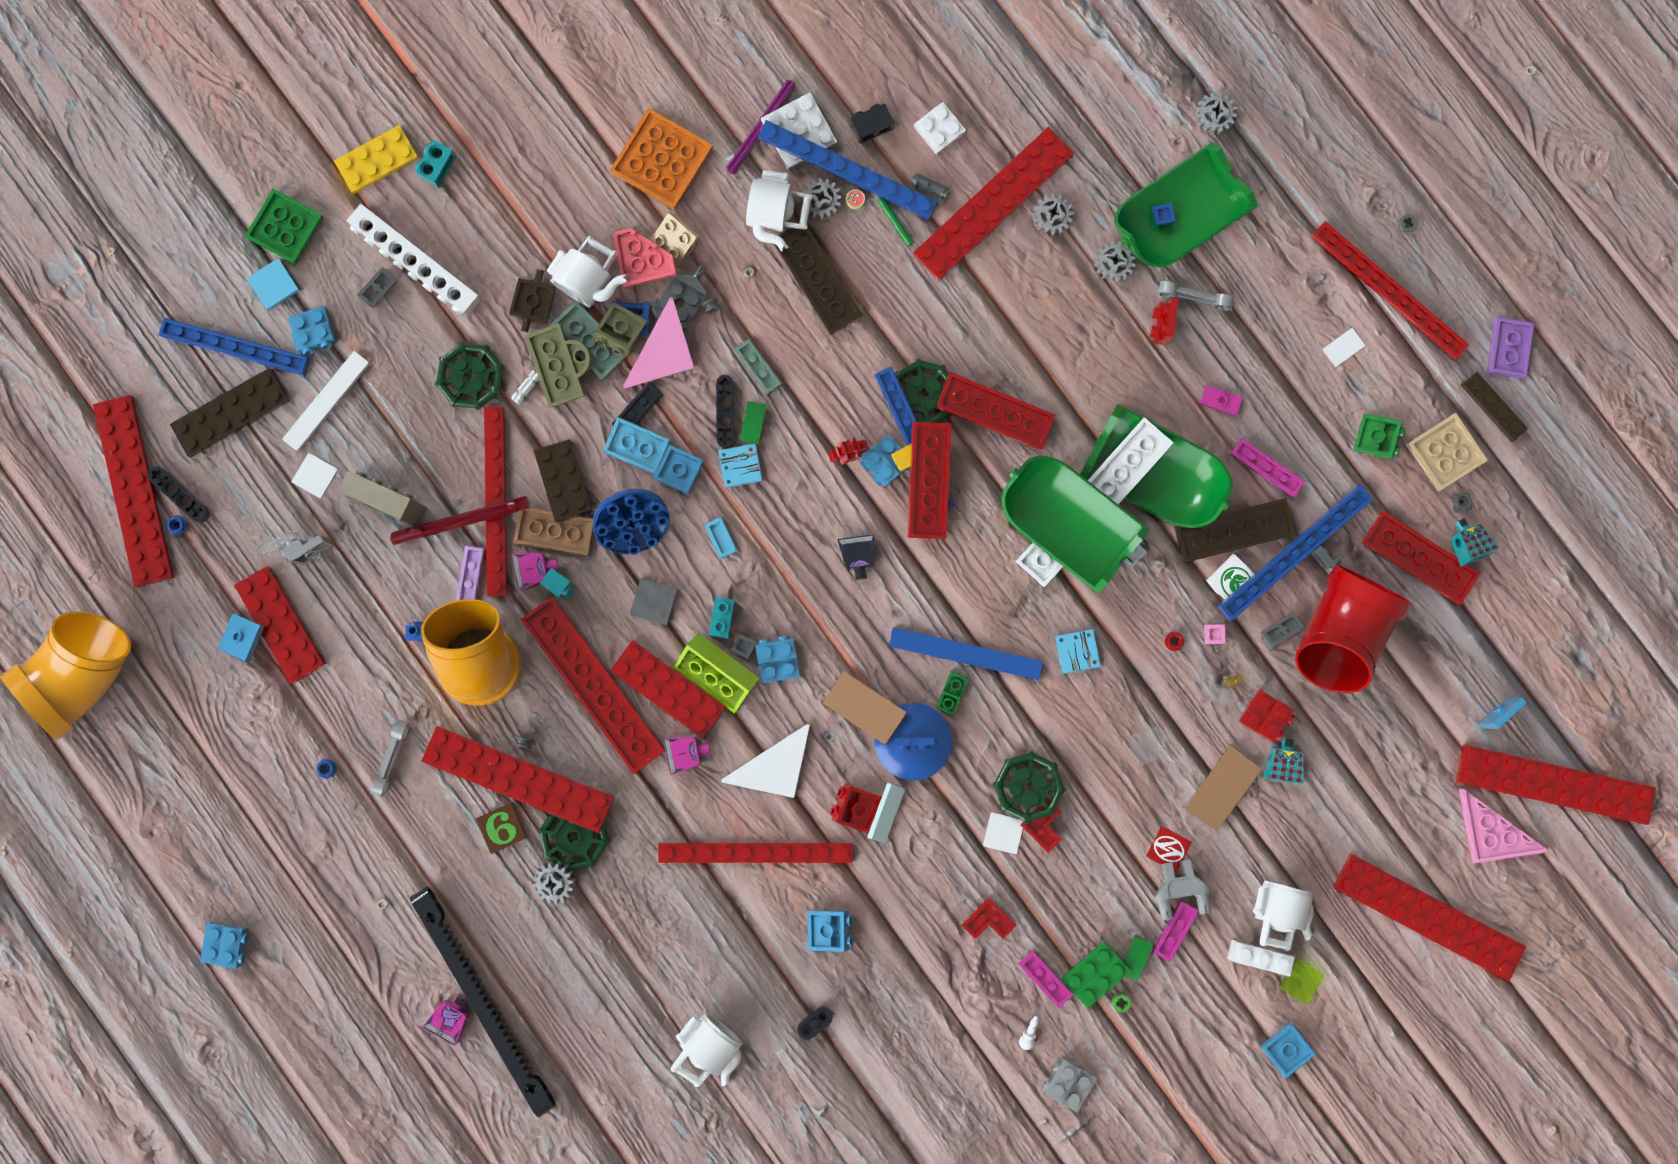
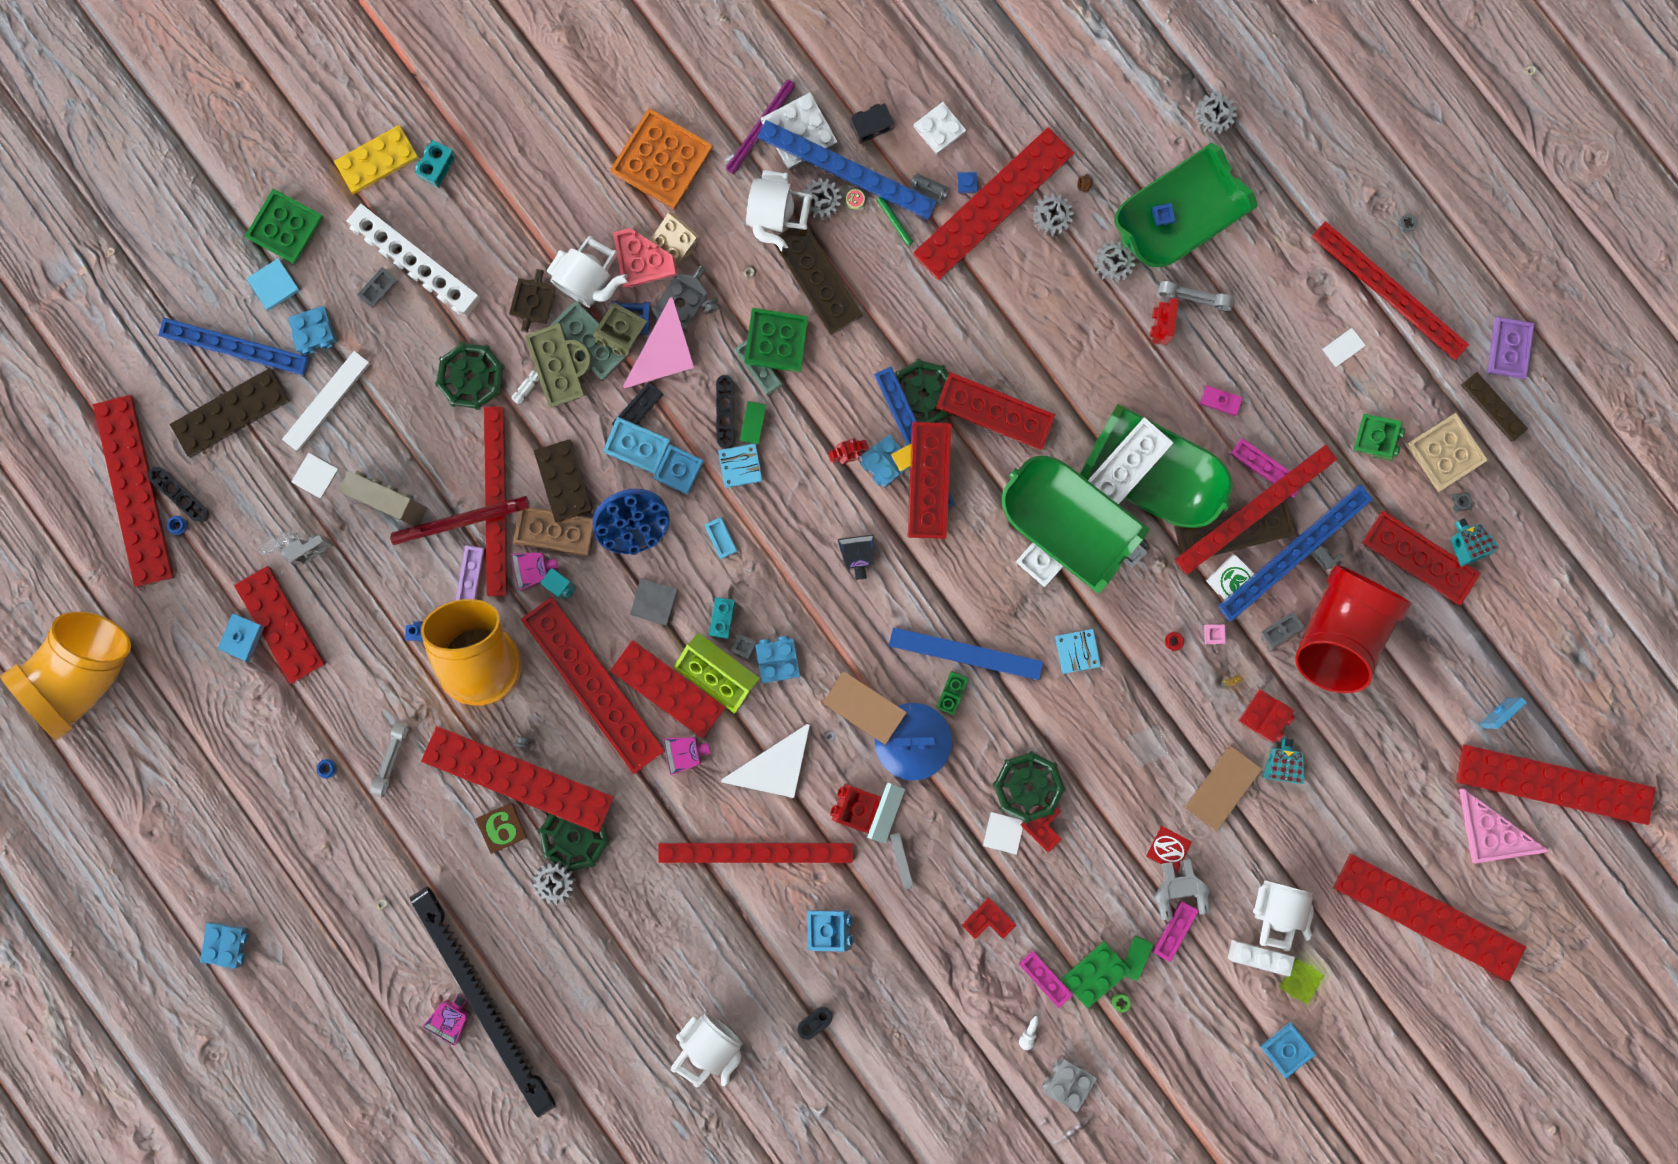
(776, 340): none -> green plate
(901, 861): none -> light grey beam
(967, 182): none -> blue plate
(1084, 183): none -> reddish brown plate
(1255, 509): none -> red plate

